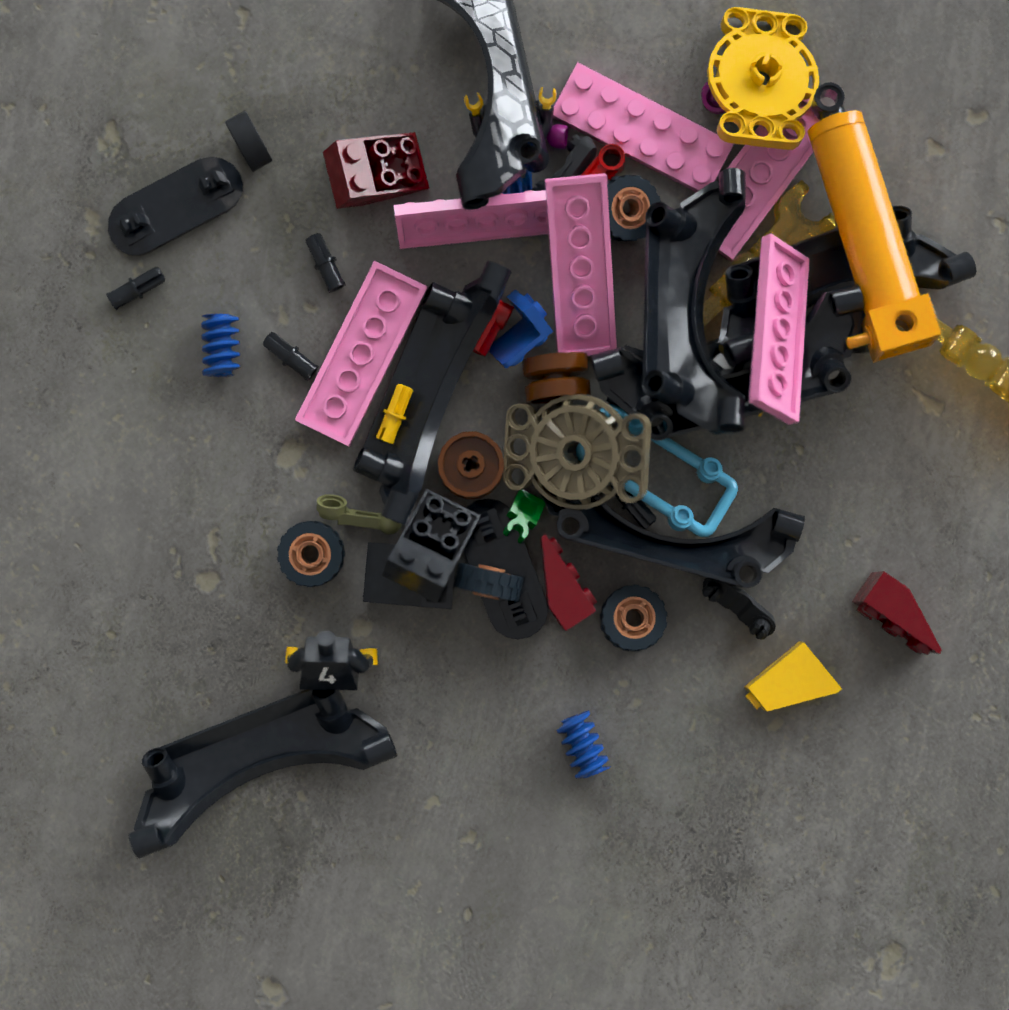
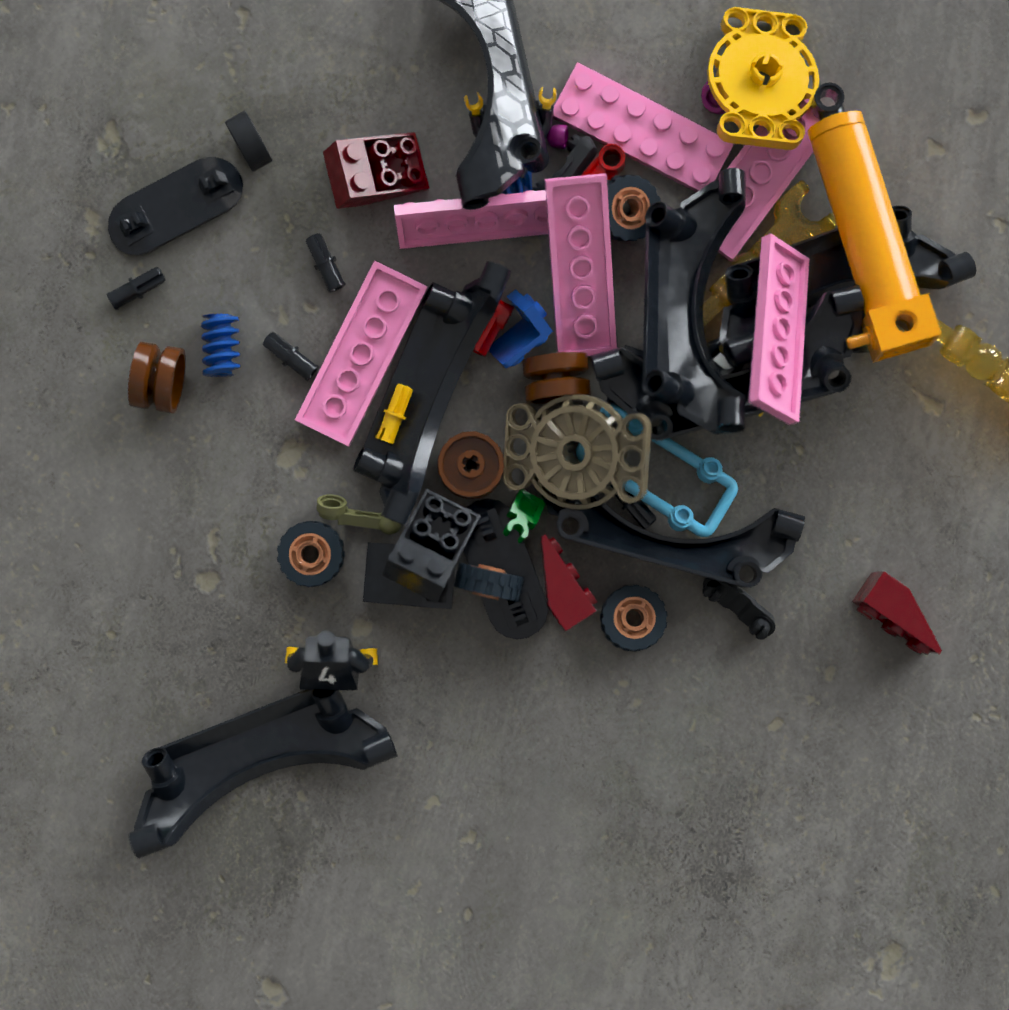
(156, 377): none -> reddish brown wheel
(582, 745): blue piece -> none
(791, 680): yellow slope -> none

